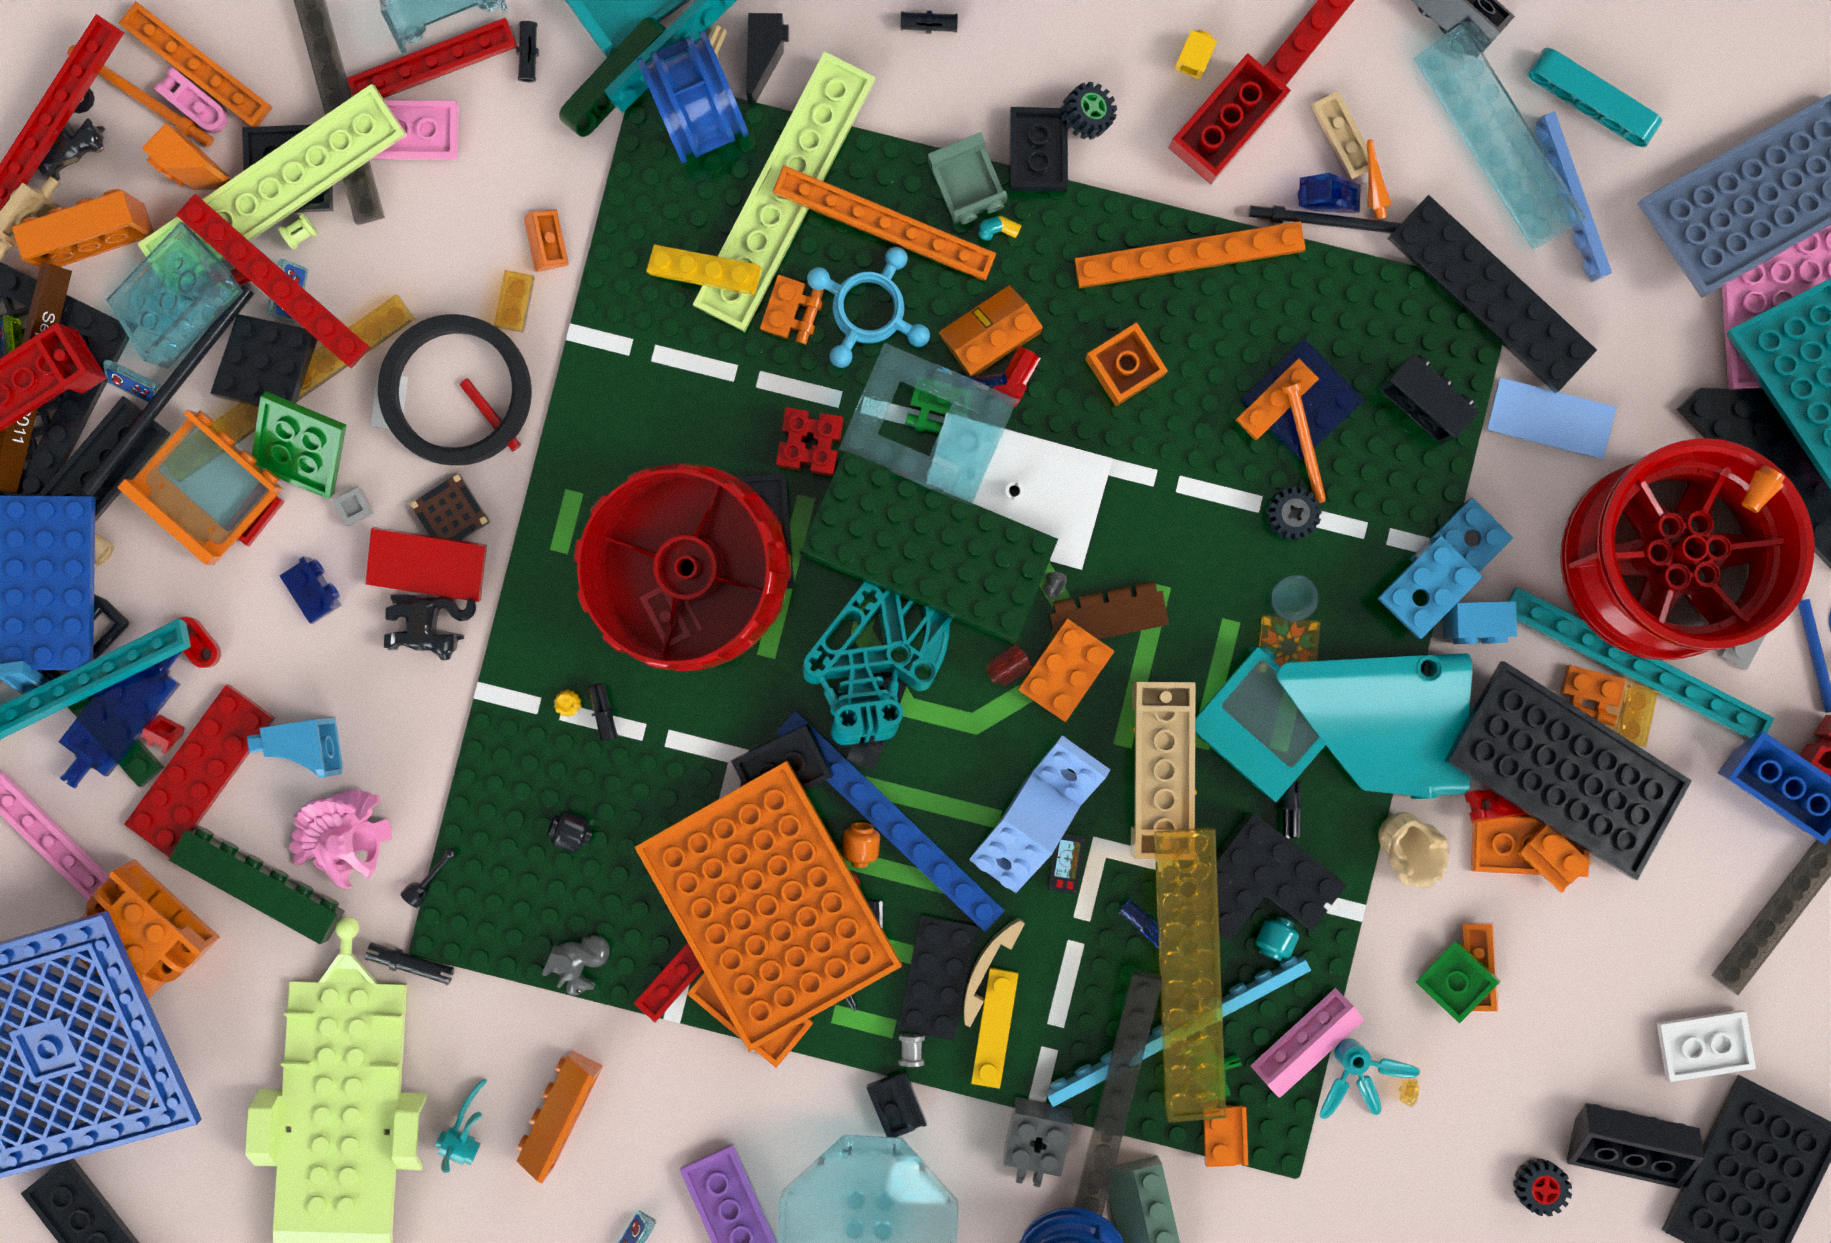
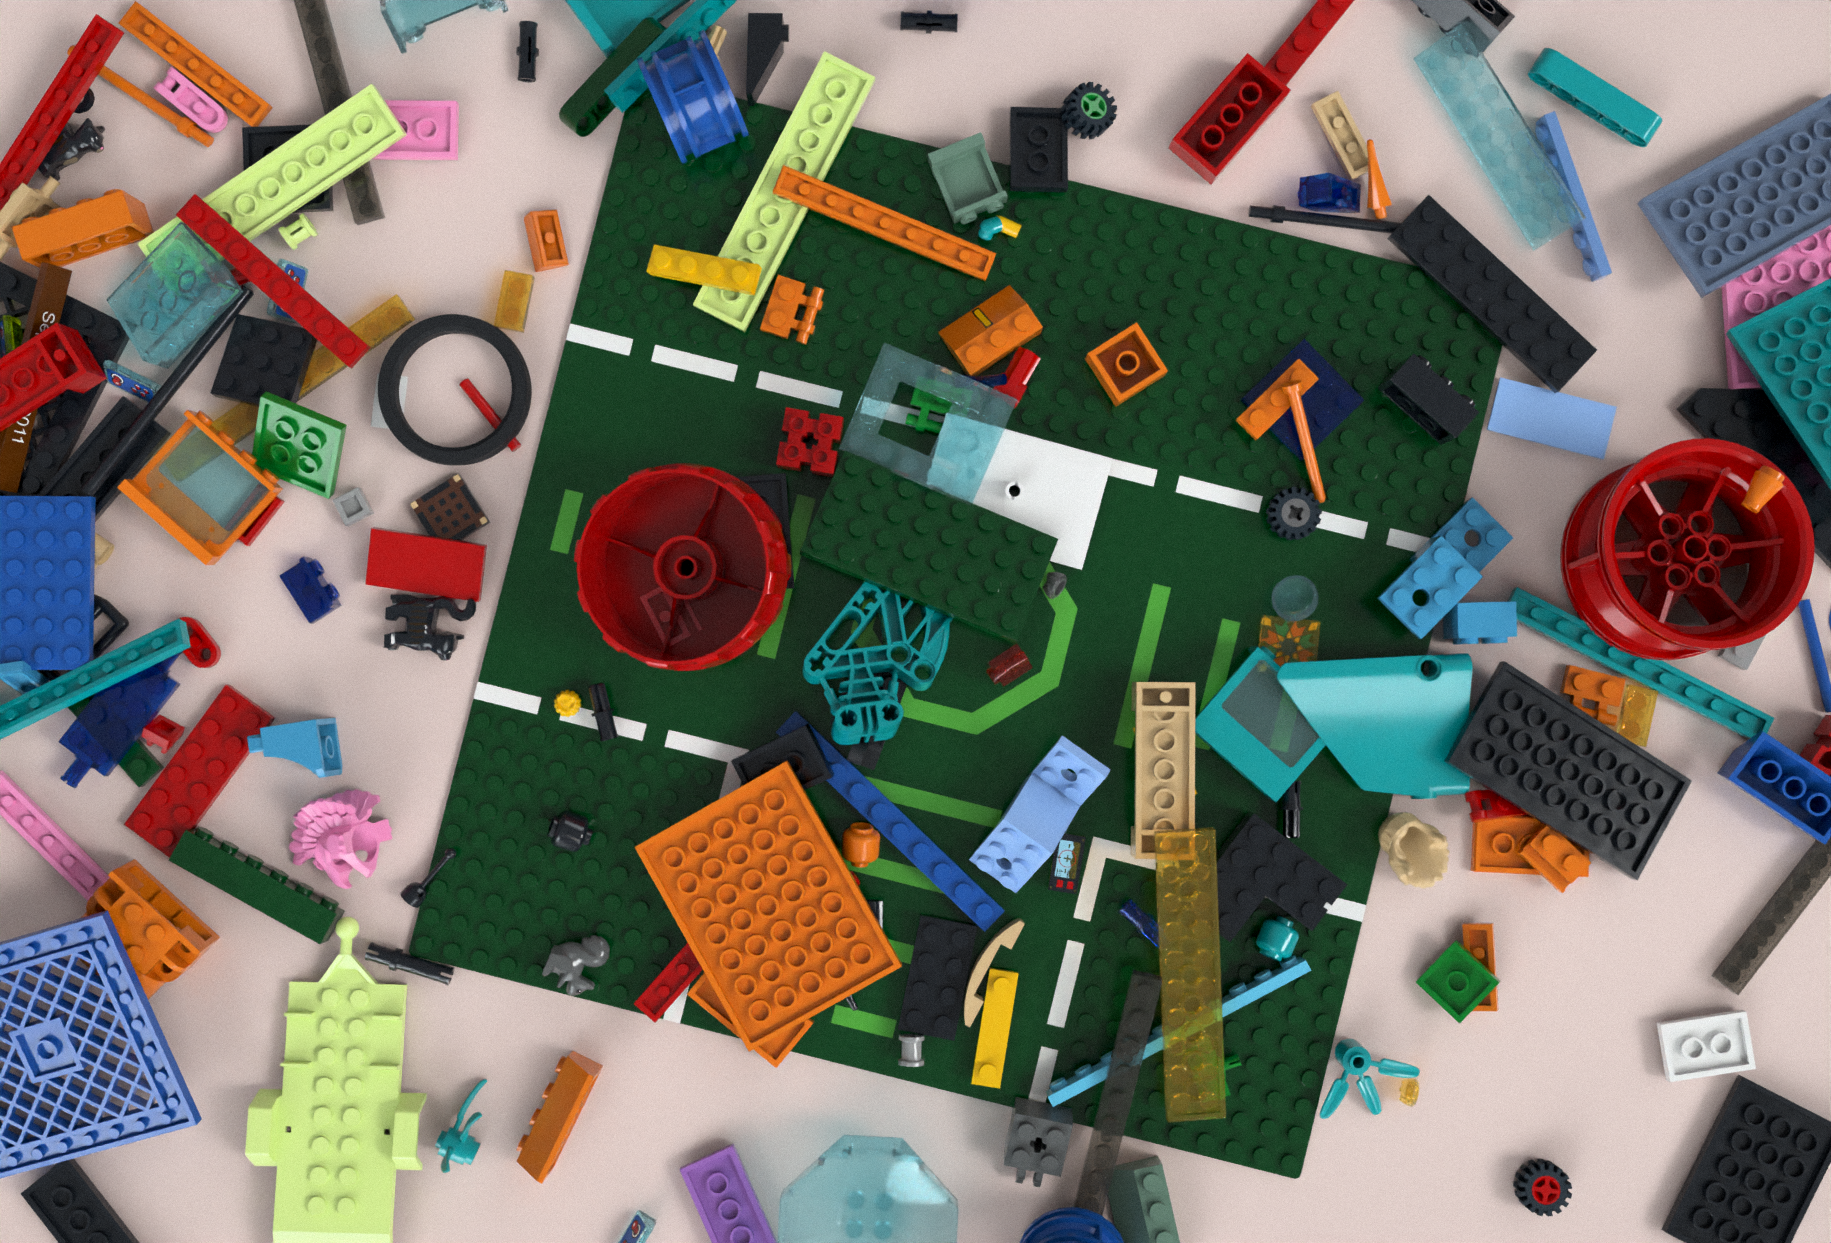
(183, 160): orange slope -> none
(437, 60): red plate -> none
(841, 355): medium azure piece -> none
(896, 1104): black plate -> none
(1066, 670): orange plate -> none
(1117, 616): reddish brown windscreen -> none
(1189, 254): orange plate -> none
(1196, 53): yellow brick -> none
(1226, 1138): orange plate -> none
(1307, 1042): bright pink panel -> none
(1635, 1146): black slope -> none

